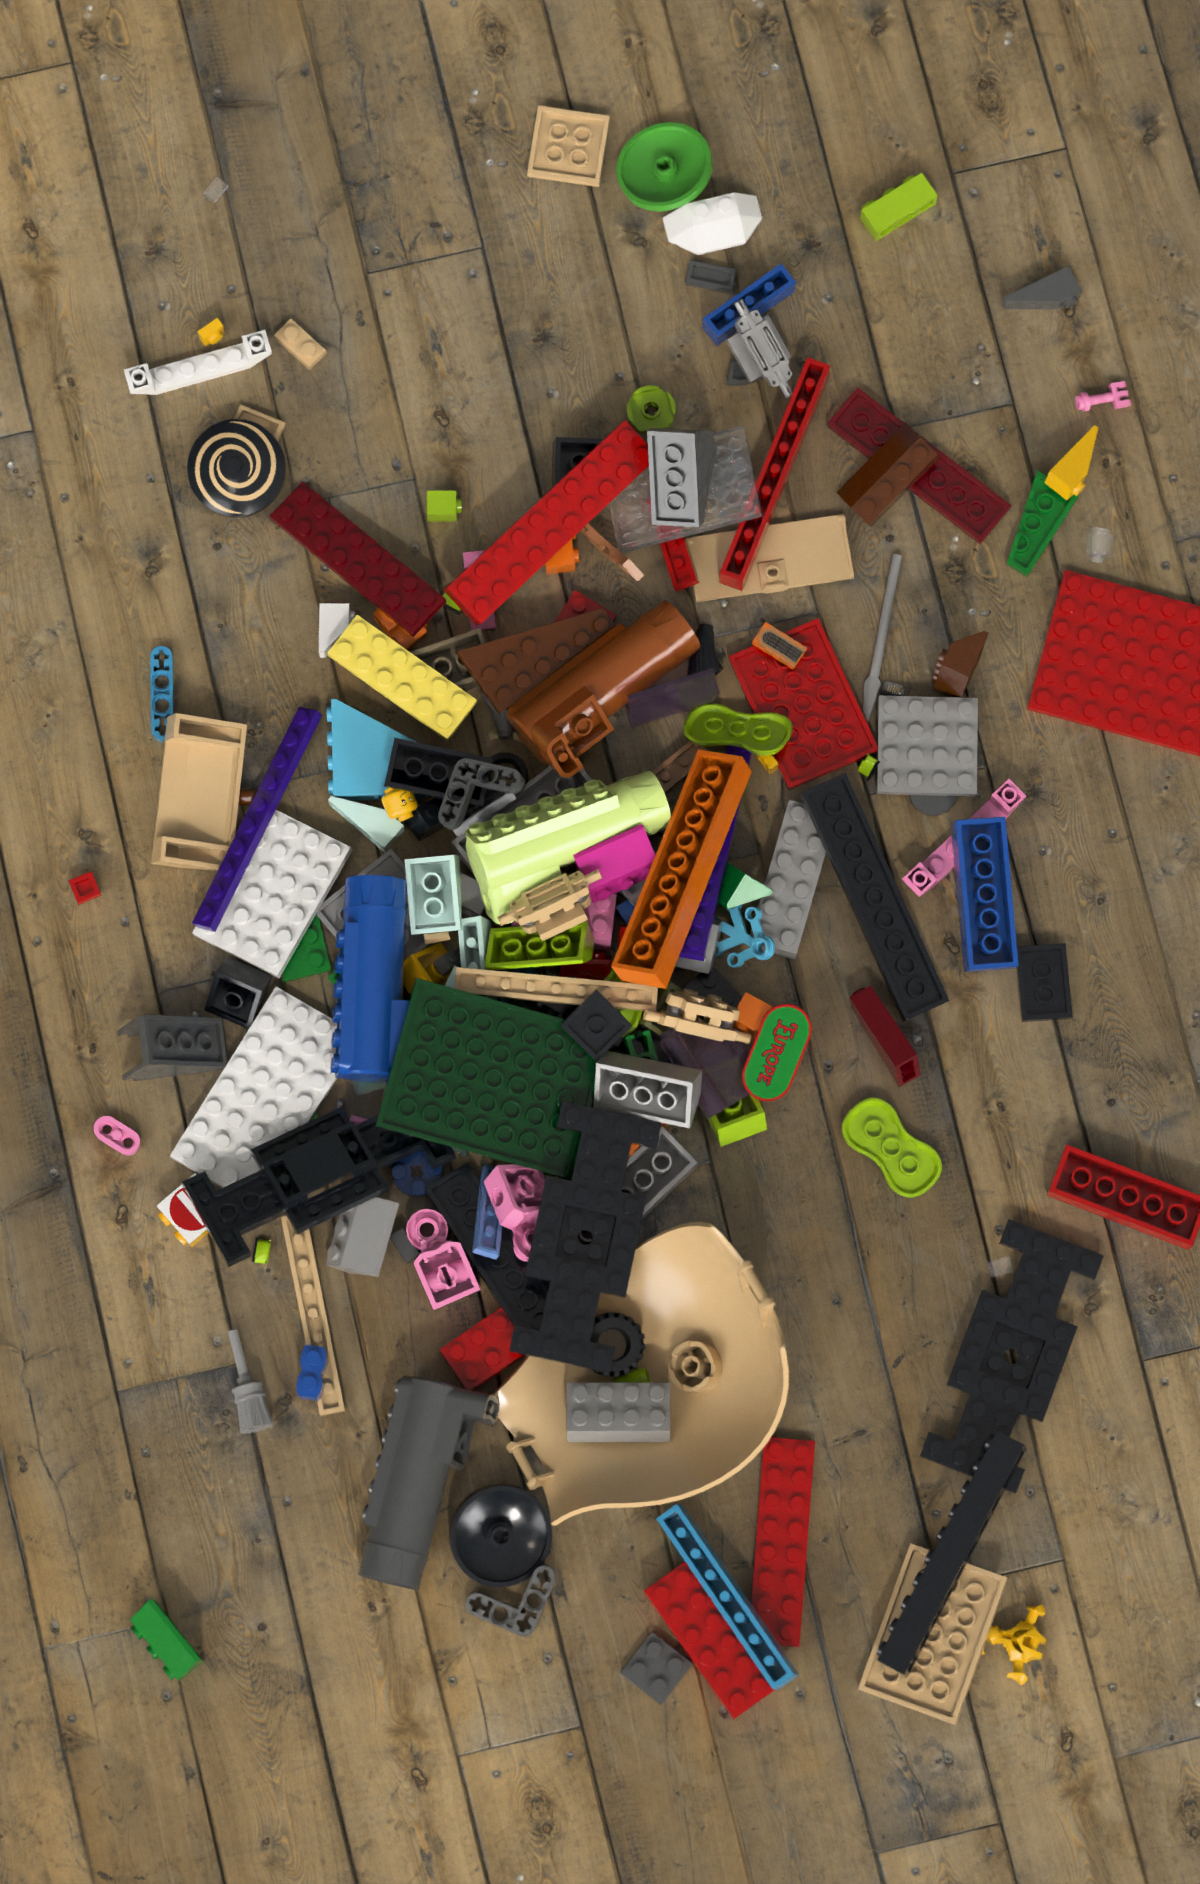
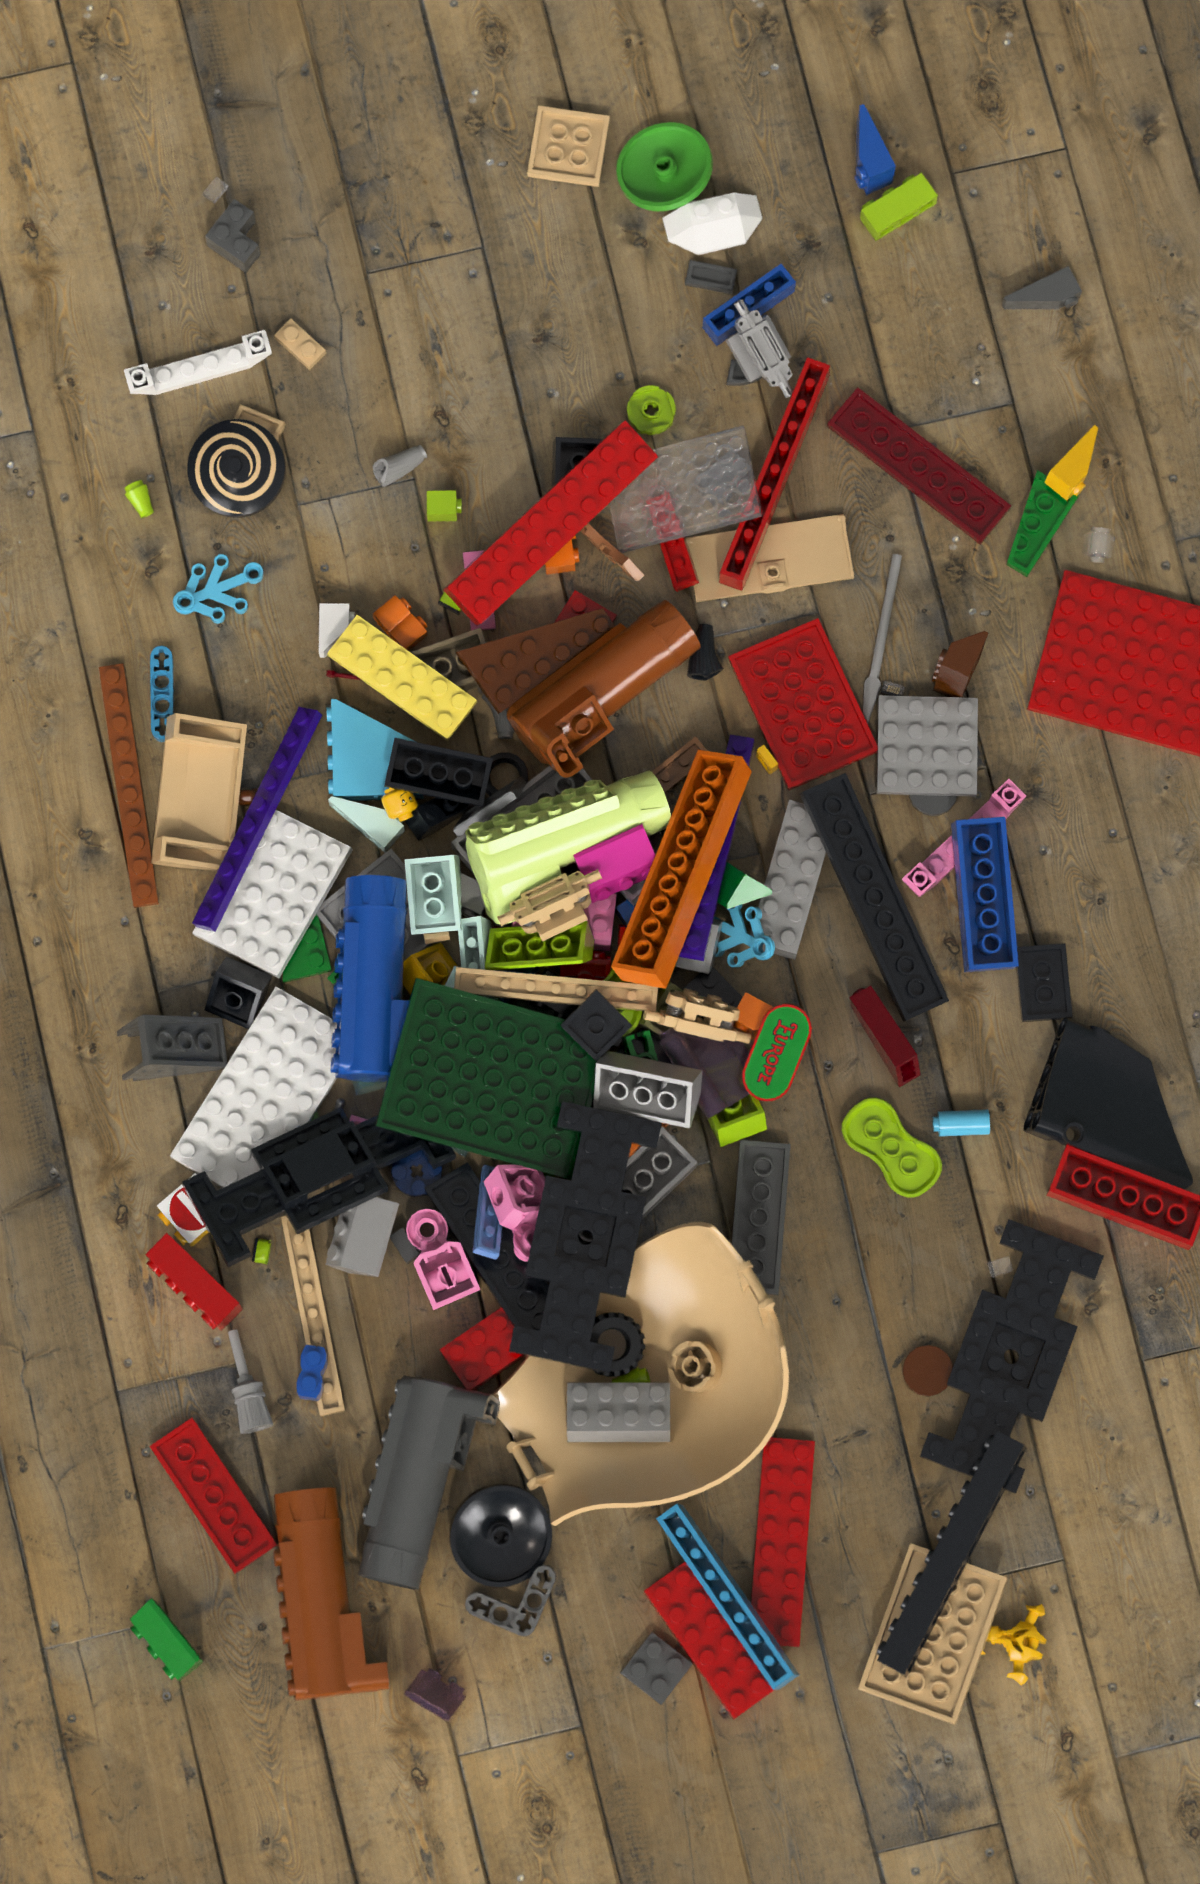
(84, 888): red plate -> none
(117, 1136): bright pink plate -> none
(128, 785): none -> dark orange plate
(139, 497): none -> lime cone
(194, 1282): none -> red brick
(211, 332): yellow plate -> none
(213, 1496): none -> red plate
(214, 590): none -> medium azure plant
(229, 236): none -> dark grey brick
(320, 1631): none -> dark orange piece
(332, 674): none -> dark red hinge
(357, 559): dark red plate -> none
(398, 465): none -> light grey piece
(436, 1695): none -> slope
(447, 961): dark grey piece -> none
(468, 783): dark grey beam -> none
(672, 698): door -> none
(680, 475): ladder -> none
(720, 725): lime plate -> none
(761, 1208): none -> dark grey plate
(779, 645): tile -> none
(868, 767): lime piece -> none
(873, 162): none -> blue slope
(888, 474): reddish brown slope -> none
(927, 1370): none -> reddish brown tile
(962, 1123): none -> medium azure brick
(1084, 401): bright pink hinge -> none
(1108, 1102): none -> black panel

